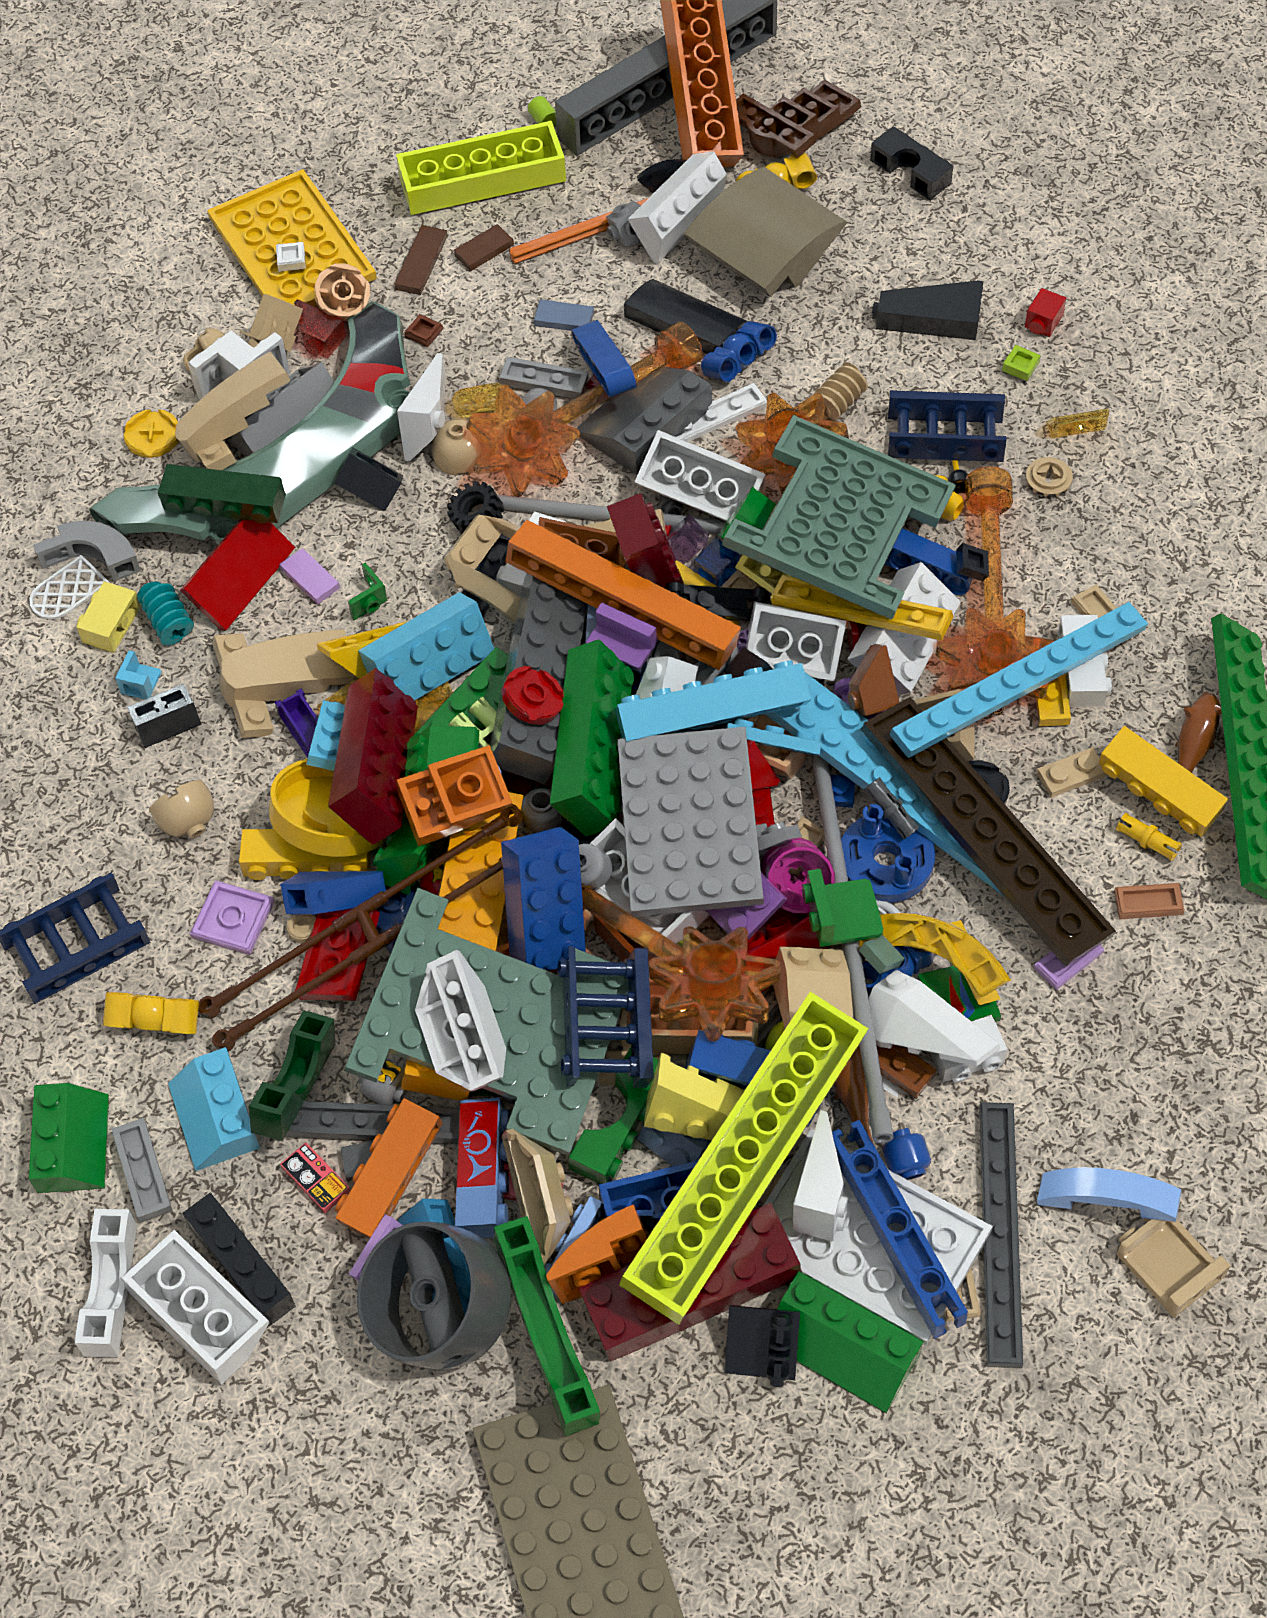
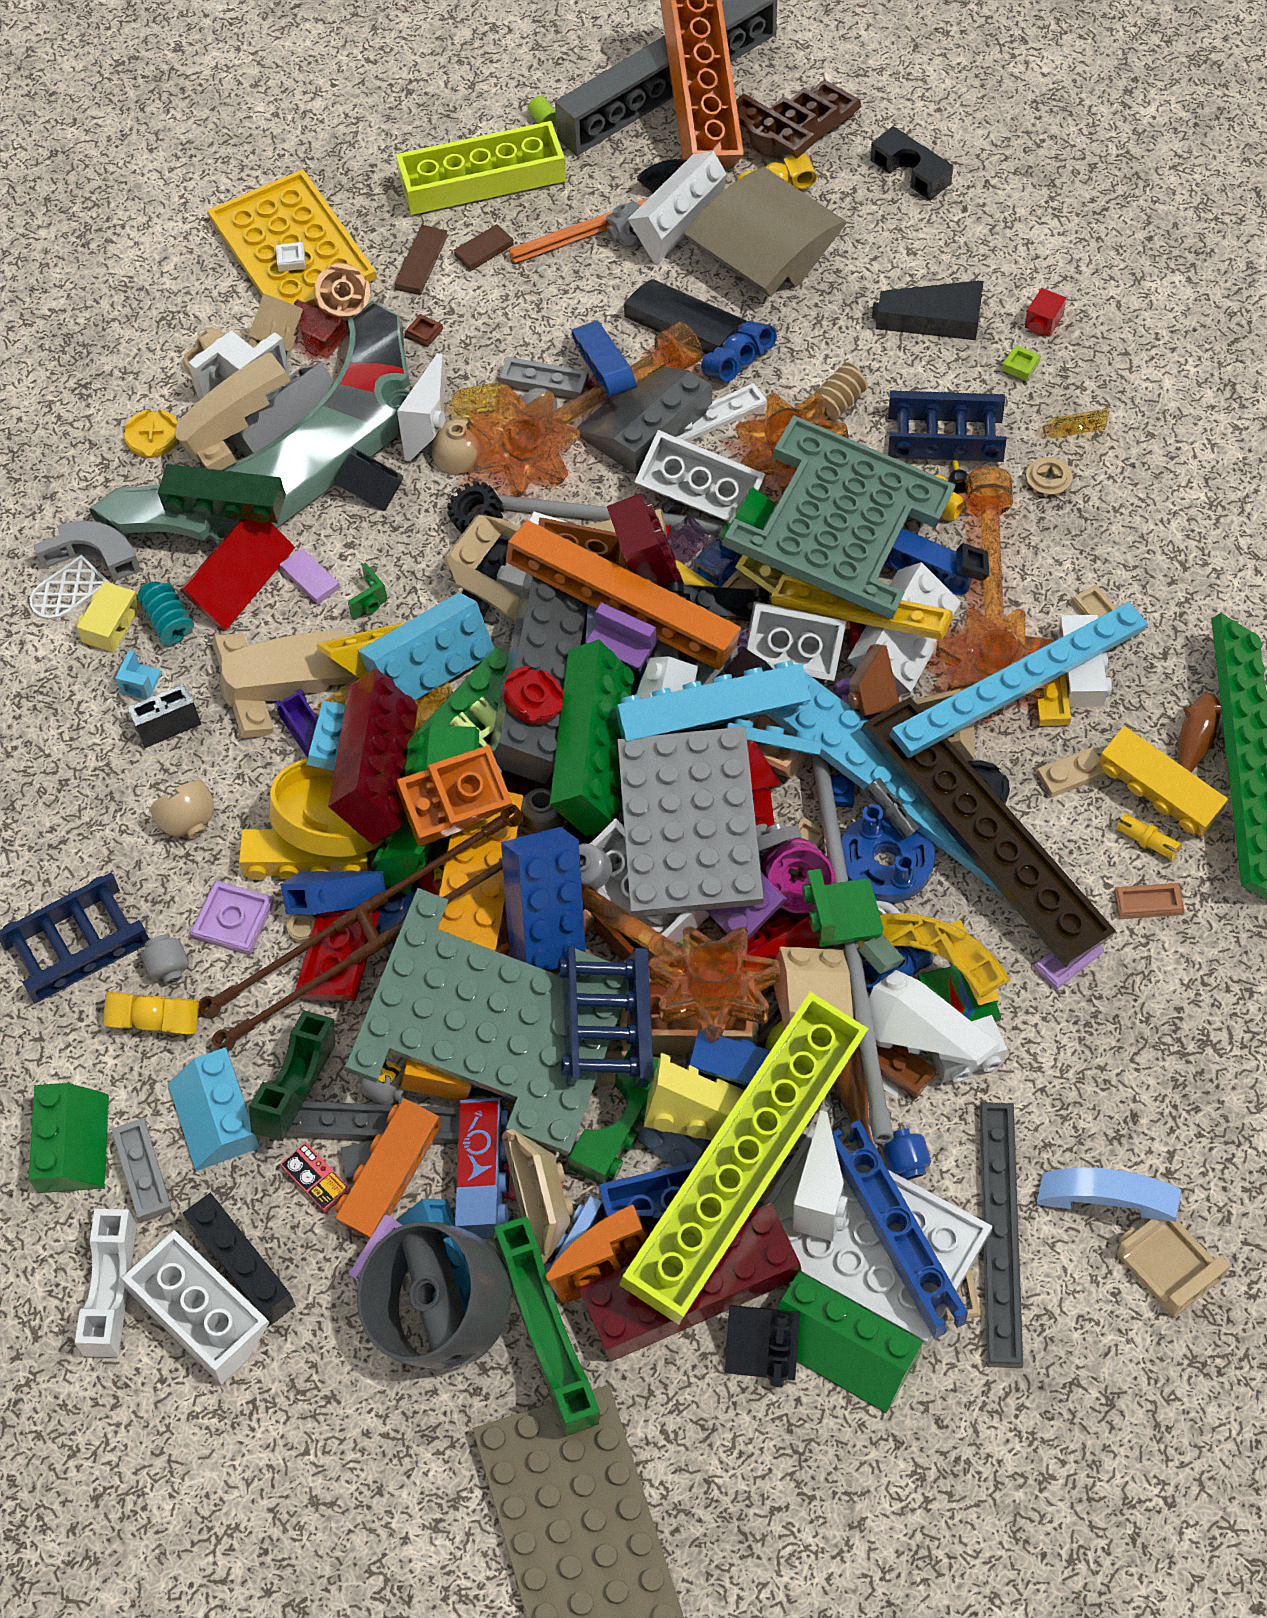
(164, 959): none -> light grey head
(460, 1024): white wedge -> none
(562, 315): sand blue tile -> none

